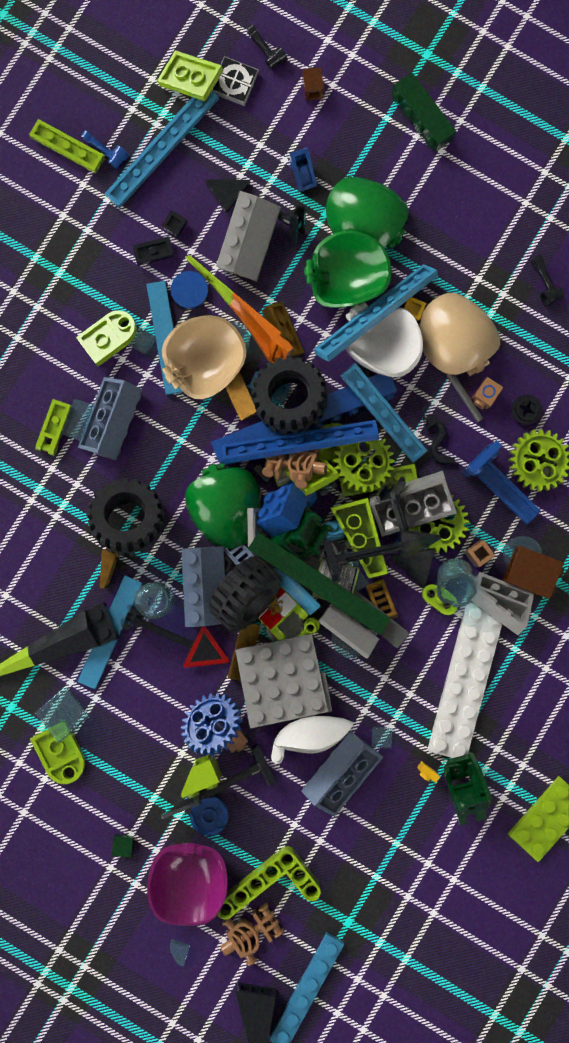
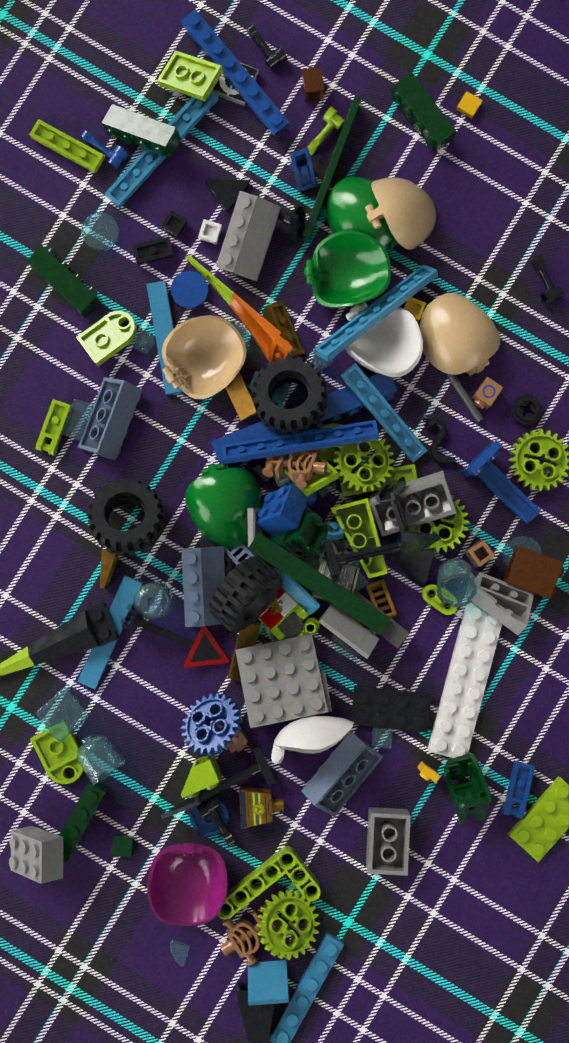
(36, 854): none -> light grey brick
(67, 284): none -> dark green brick
(81, 817): none -> dark green brick
(99, 758): none -> clear light blue cylinder
(100, 231): none -> clear light blue tile
(141, 131): none -> brick
(210, 231): none -> white plate
(210, 808): none -> black brick
(235, 73): none -> blue plate
(257, 806): none -> pearl gold torso
(268, 983): none -> dark azure tile
(276, 938): none -> lime gear
(318, 361): none -> clear light blue plate
(331, 170): none -> dark green tile
(333, 121): none -> lime brick
(388, 841): none -> light grey brick
(390, 708): none -> black plate
(405, 208): none -> tan piece
(469, 105): none -> yellow tile
(518, 789): none -> blue plate

